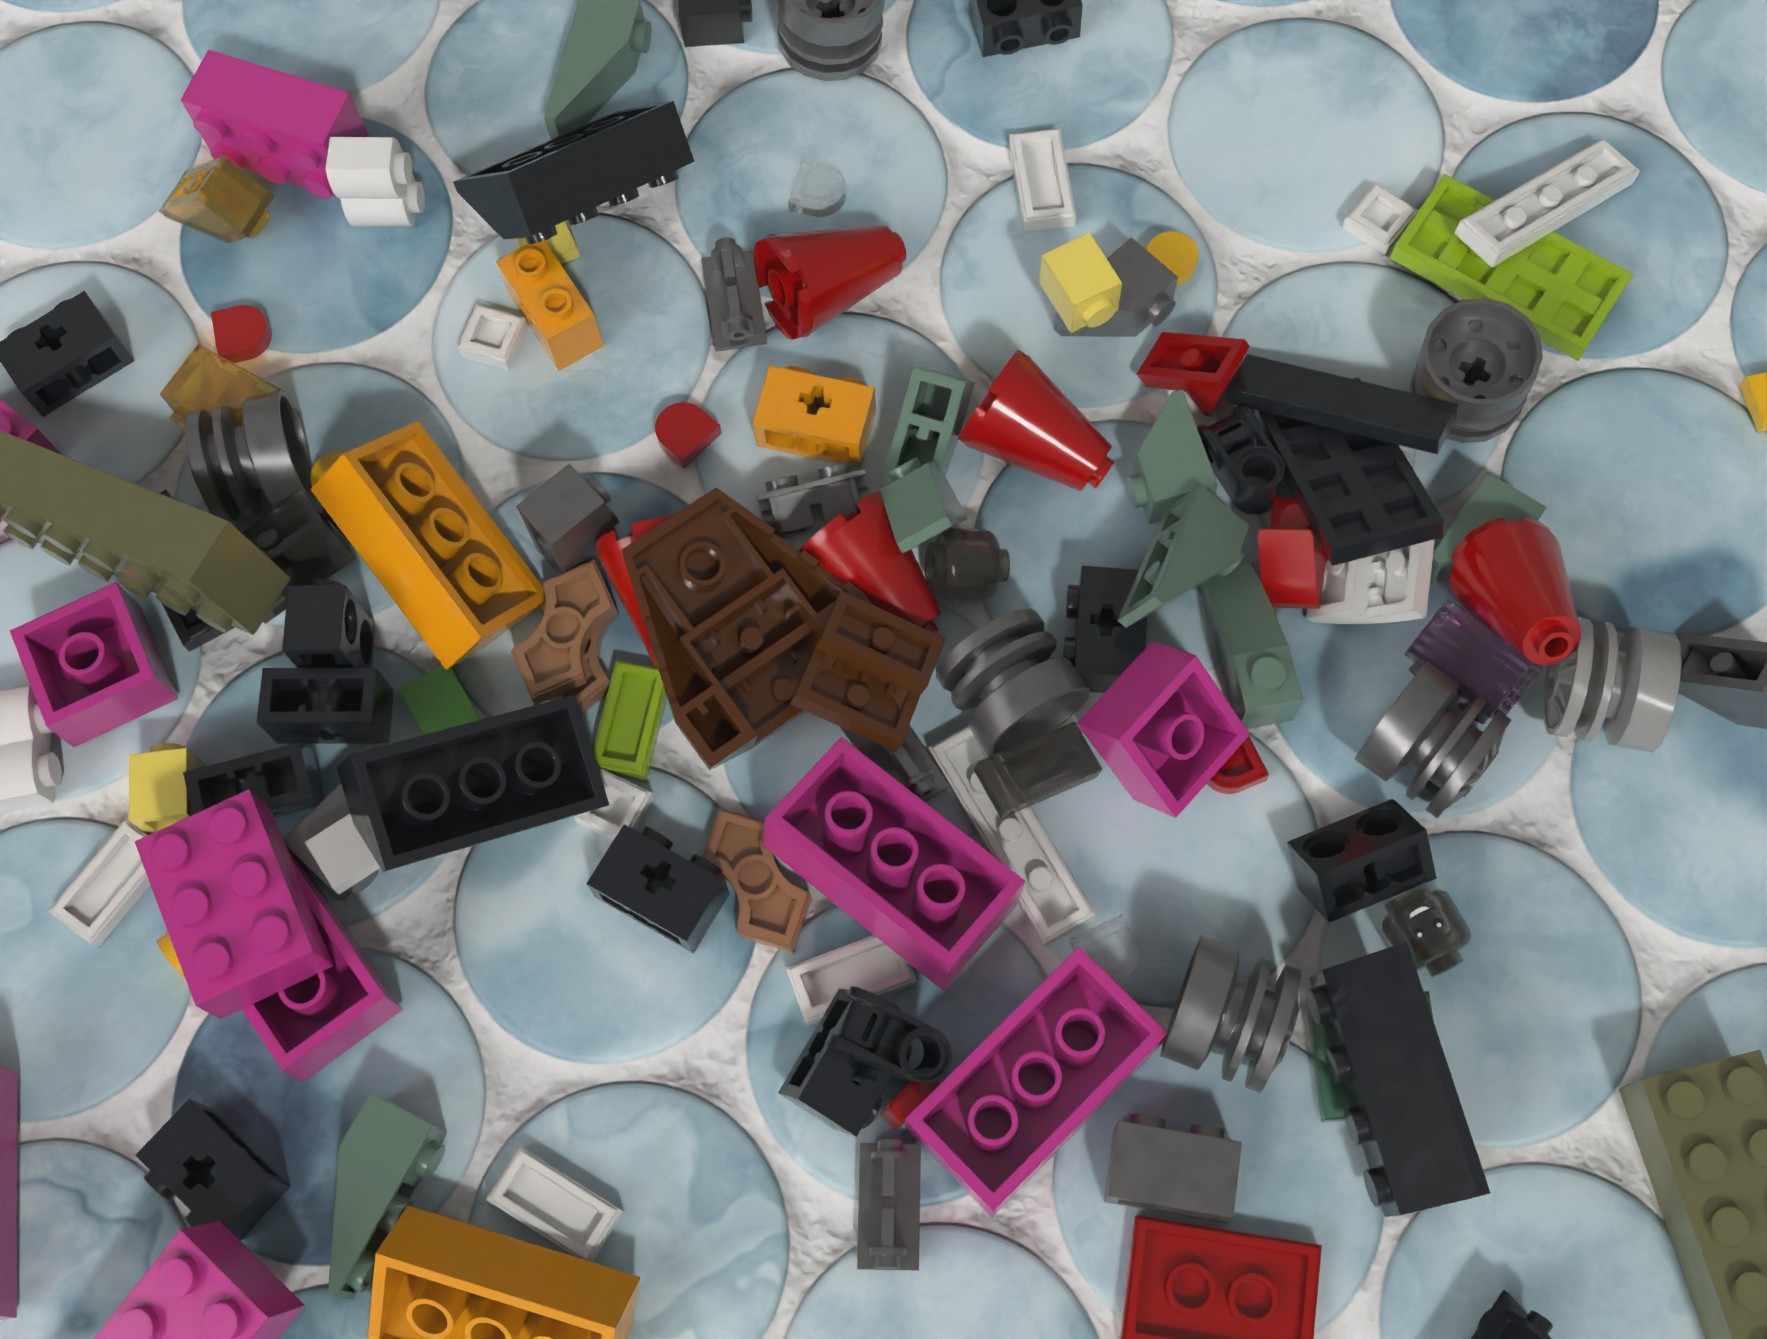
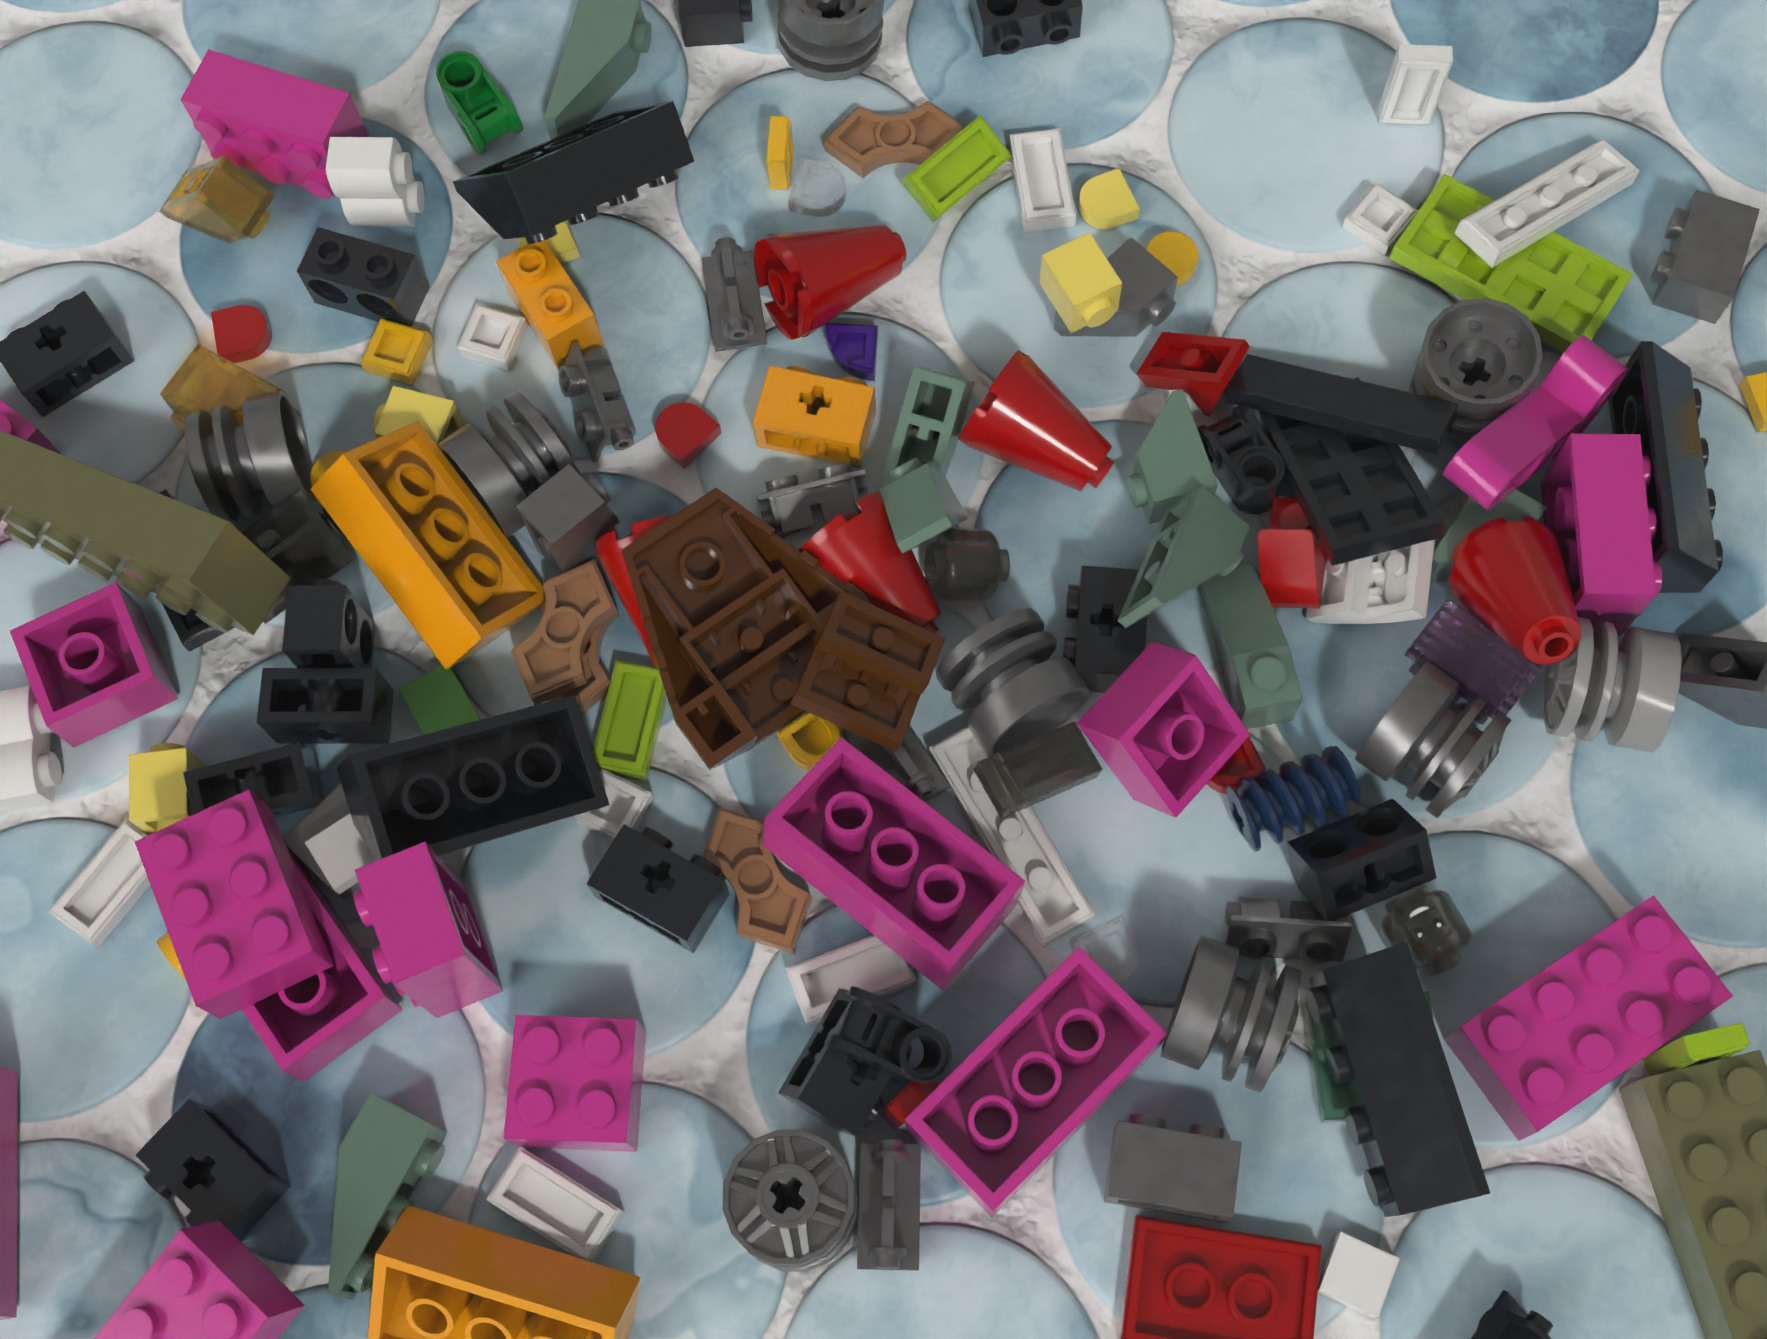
(363, 277): none -> black brick
(396, 351): none -> yellow tile
(404, 406): none -> light yellow brick
(425, 931): none -> dark pink brick
(478, 107): none -> green piece
(510, 462): none -> flat silver wheel
(575, 1083): none -> dark pink brick
(587, 382): none -> flat silver hinge
(780, 152): none -> yellow tile
(796, 1238): none -> flat silver wheel
(808, 739): none -> yellow tile
(854, 348): none -> dark purple tile
(875, 140): none -> medium nougat tile
(956, 168): none -> lime tile
(1107, 201): none -> light yellow tile
(1261, 931): none -> flat silver hinge
(1292, 795): none -> dark blue piece
(1357, 1275): none -> white tile
(1415, 84): none -> white tile
(1537, 426): none -> dark pink beam
(1587, 1018): none -> dark pink brick
(1604, 525): none -> dark pink brick
(1665, 410): none -> black slope
(1698, 1049): none -> lime tile
(1704, 256): none -> flat silver brick

